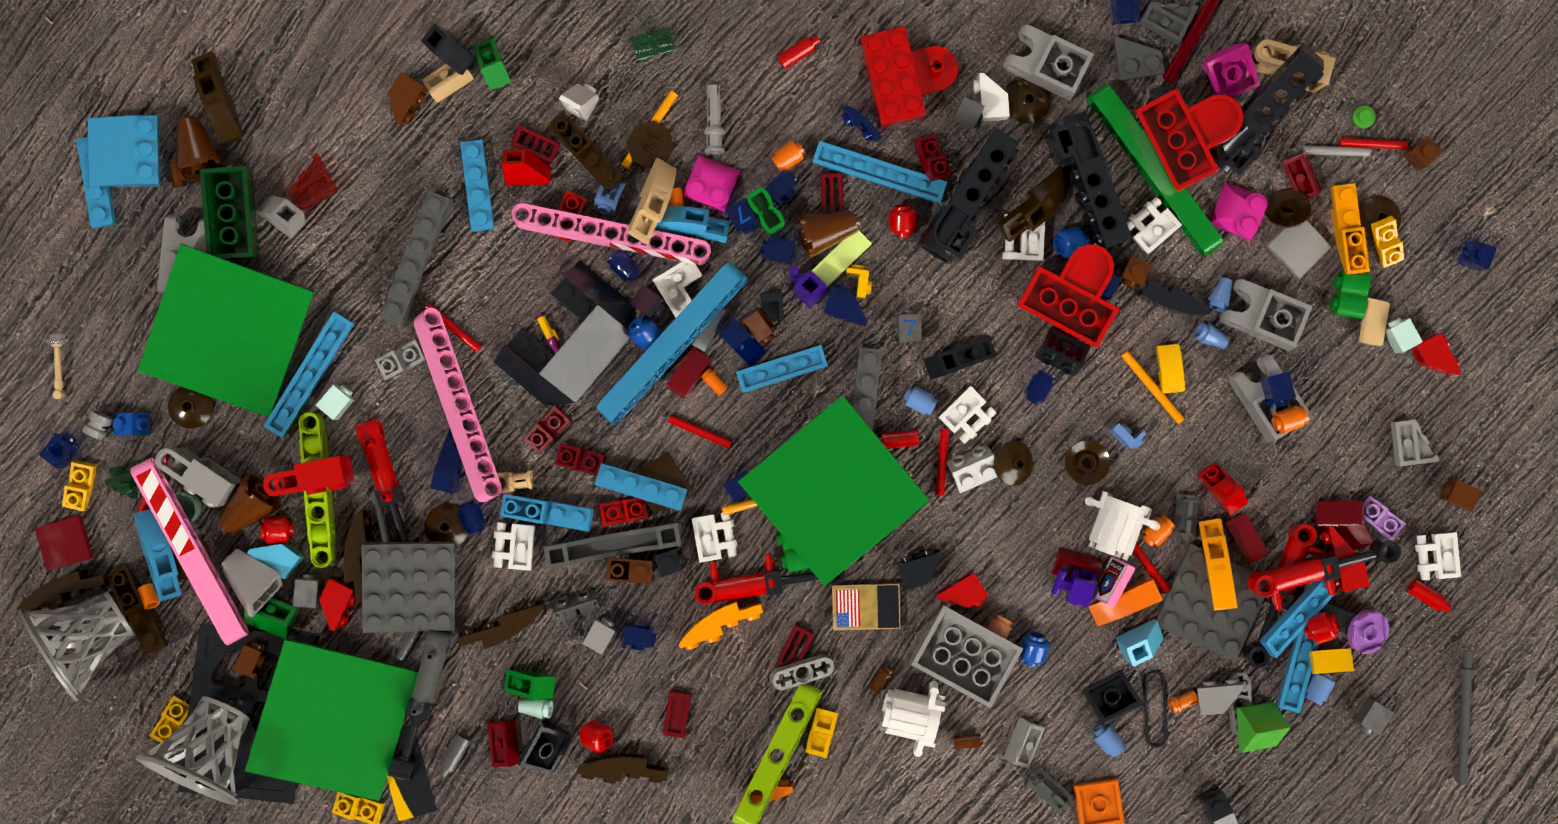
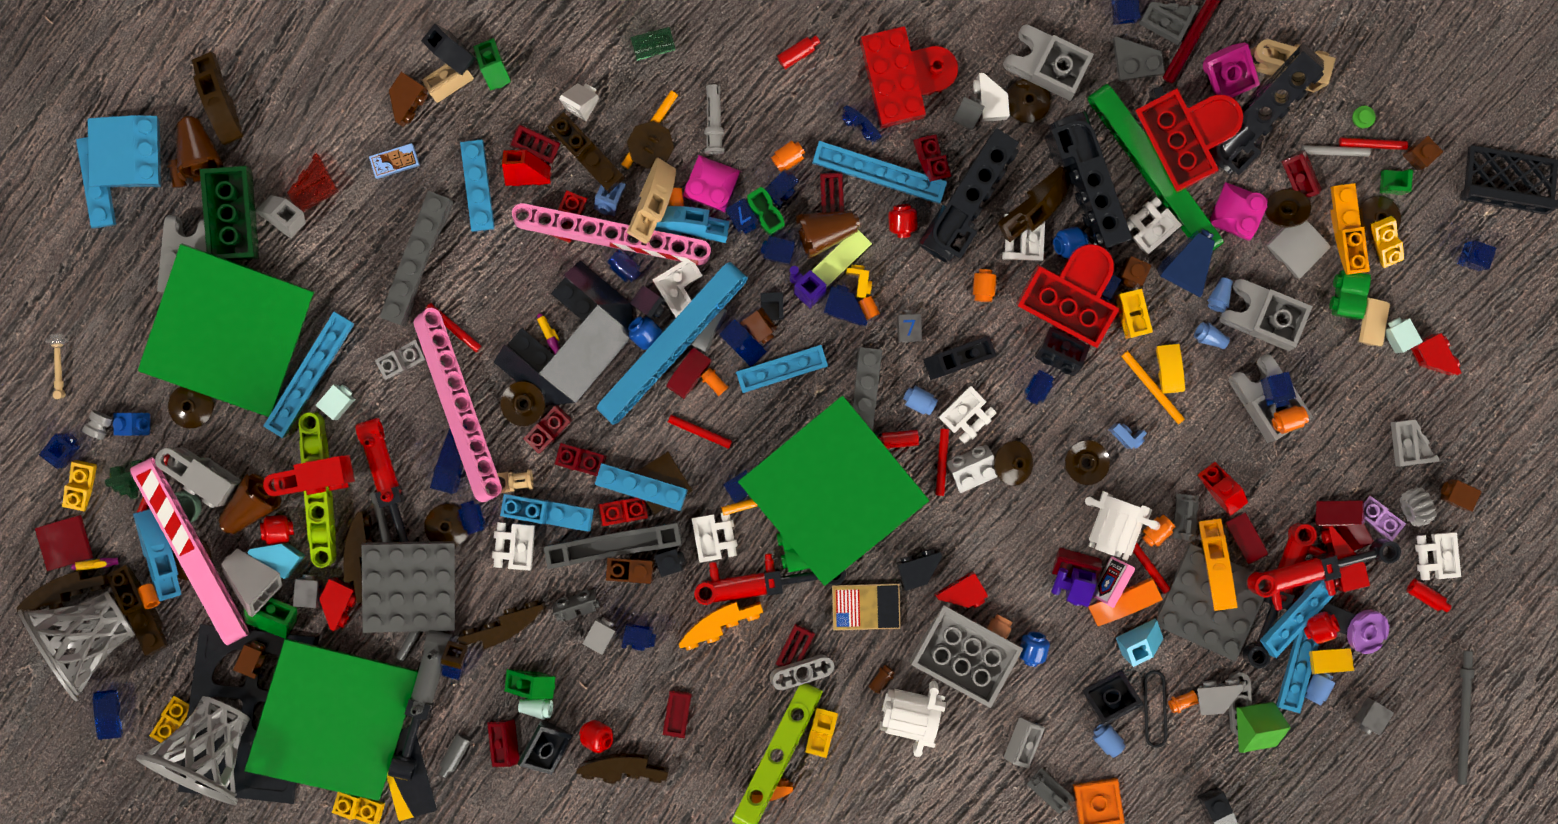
(92, 564): none -> yellow piece
(106, 714): none -> clear blue slope
(394, 161): none -> tile
(452, 662): none -> dark brown leg
(512, 407): none -> dark brown dish
(868, 307): none -> orange hinge
(967, 741): reddish brown pin -> none
(984, 285): none -> orange brick
(1133, 313): none -> yellow brick
(1173, 300): black slope -> none
(1189, 263): none -> dark blue slope
(1396, 182): none -> green panel
(1418, 507): none -> light grey gear
(1510, 198): none -> black fence

